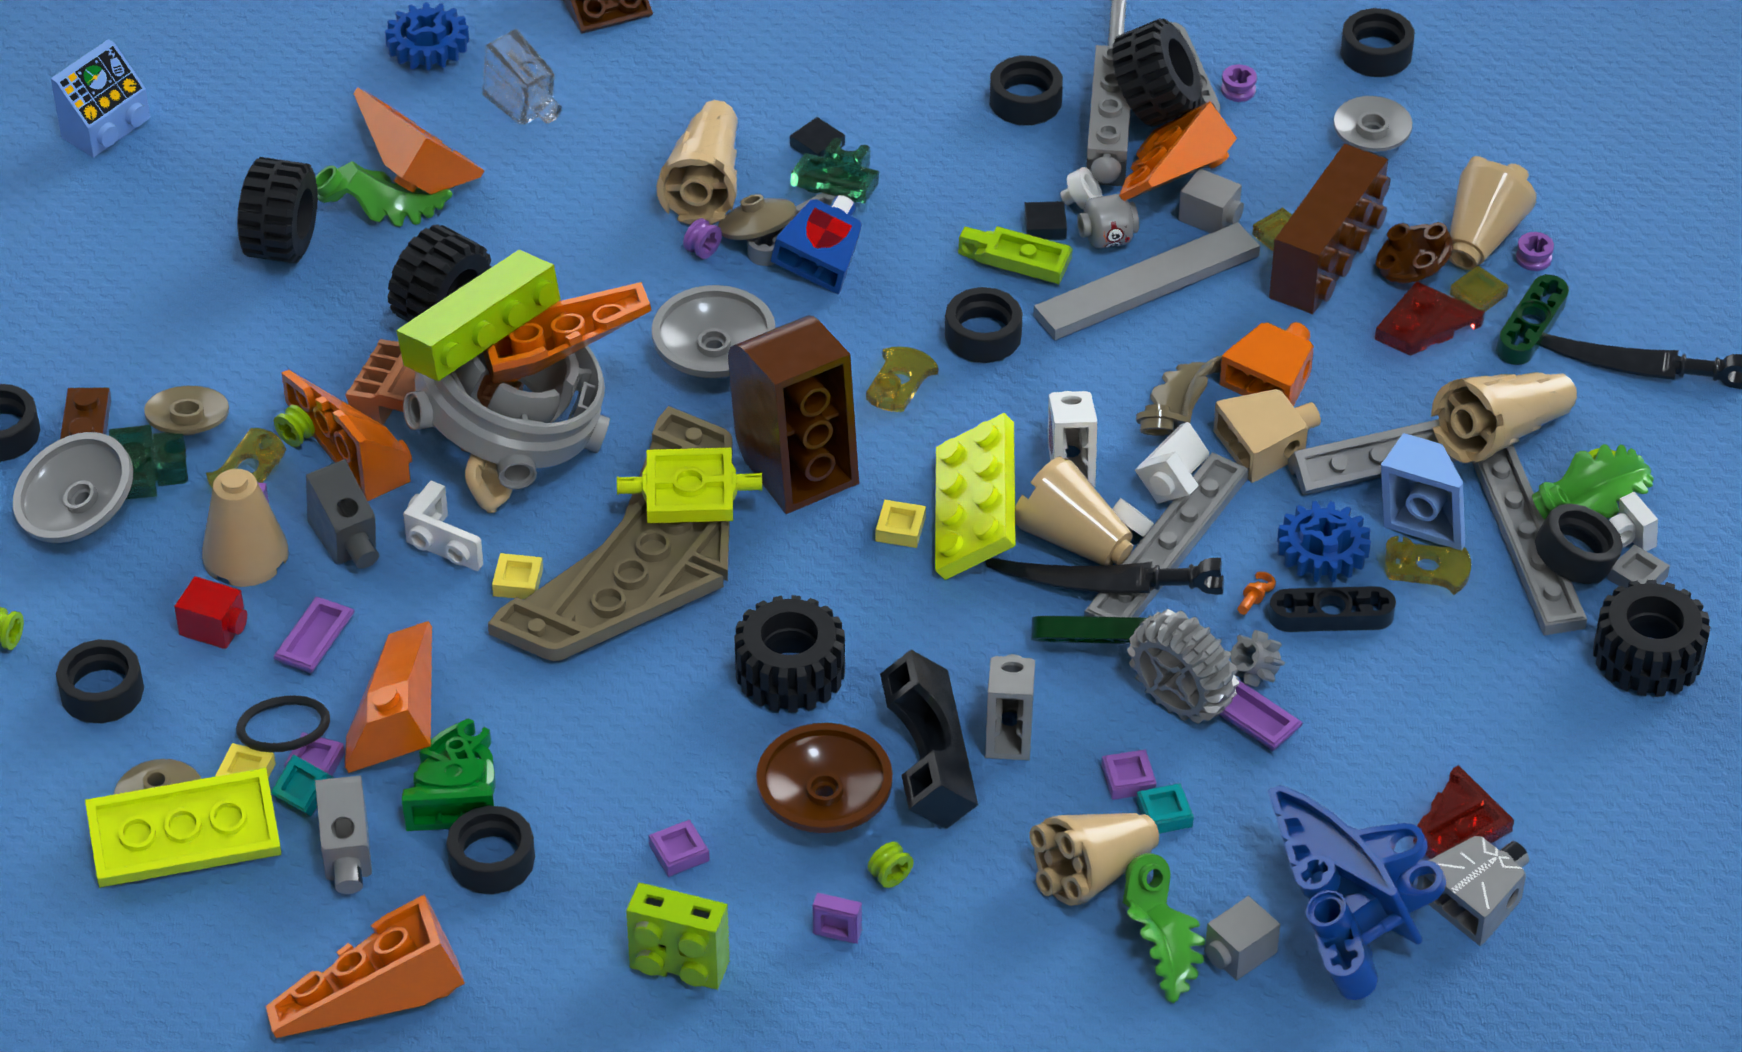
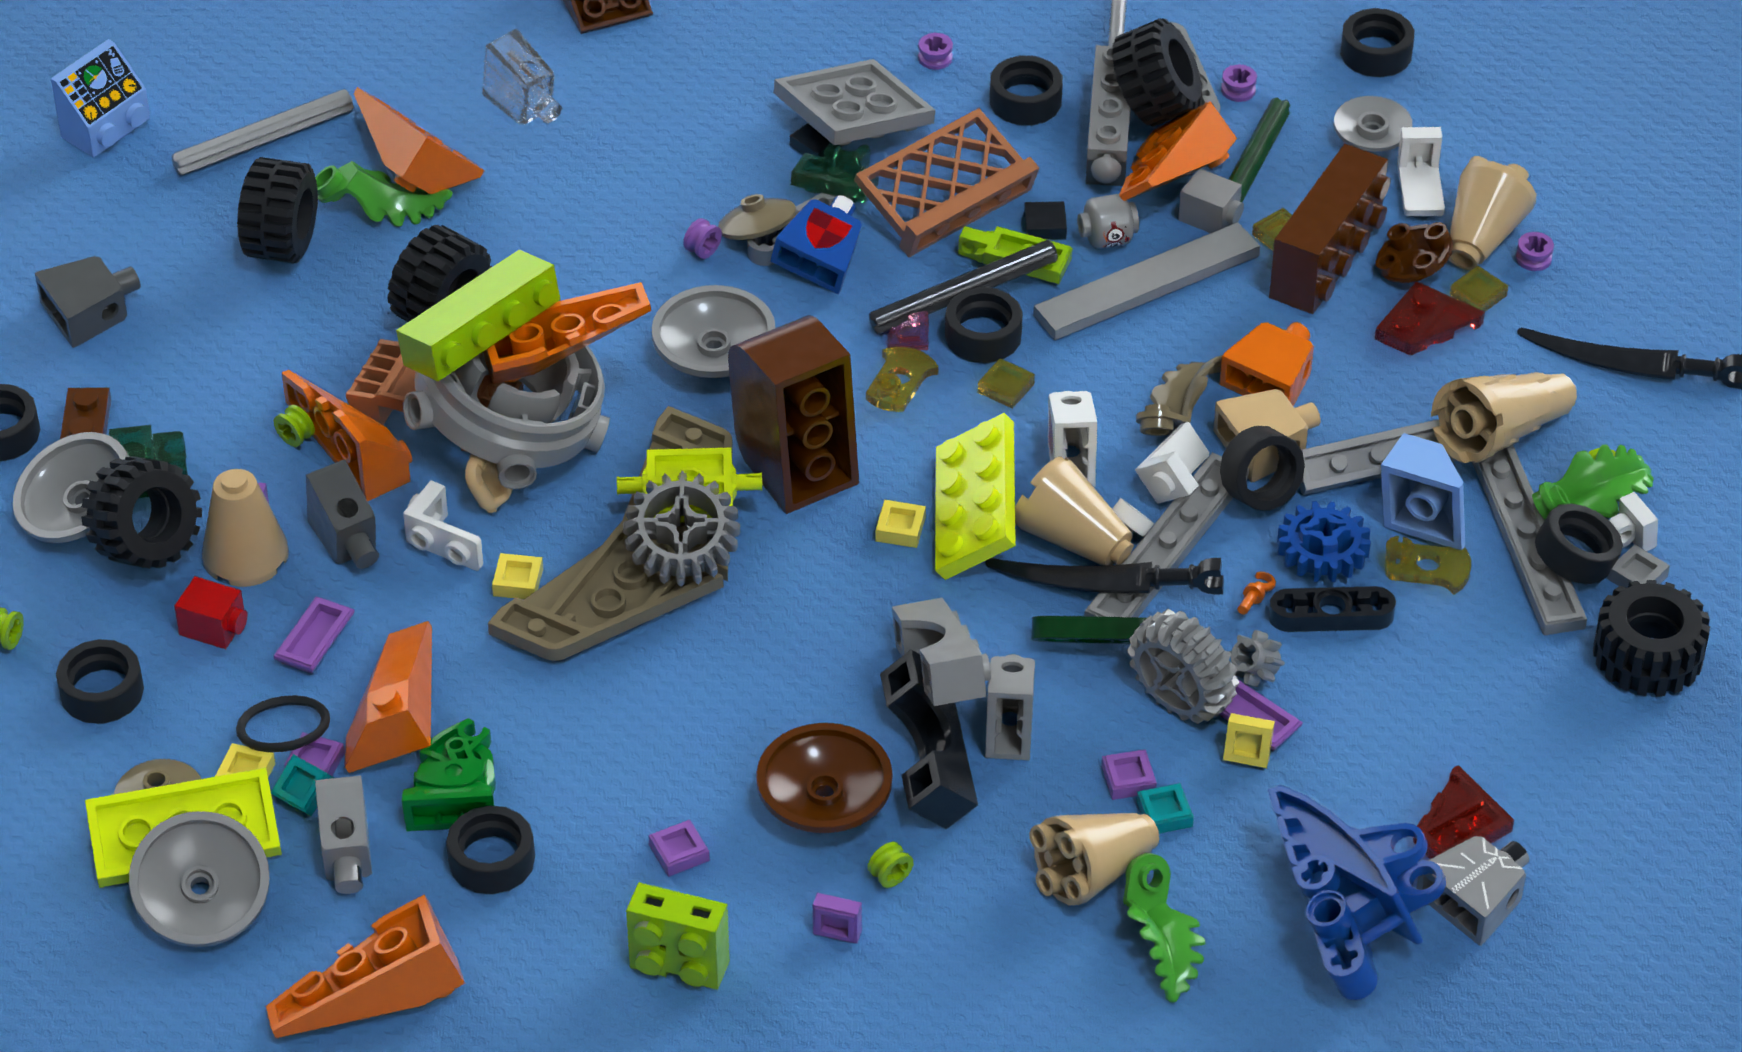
(85, 297): none -> dark grey torso
(112, 506): none -> black tyre
(186, 410): dark tan dish -> none
(195, 850): none -> light grey dish
(249, 448): clear yellow piece -> none
(262, 132): none -> light grey axle
(427, 36): blue gear -> none
(700, 171): tan cone -> none
(719, 529): none -> light grey gear
(789, 628): black tyre -> none
(854, 102): none -> light grey plate
(911, 333): none -> clear pink tile
(935, 51): none -> medium lavender bush
(949, 657): none -> light grey arch
(959, 210): none -> nougat fence
(986, 276): none -> black axle
(1006, 383): none -> clear yellow tile
(1080, 187): white tile -> none
(1242, 938): light grey brick -> none
(1248, 740): none -> light yellow tile
(1260, 144): none -> dark green axle
(1285, 479): none -> black tyre
(1419, 171): none -> white bracket
(1532, 333): dark green beam -> none

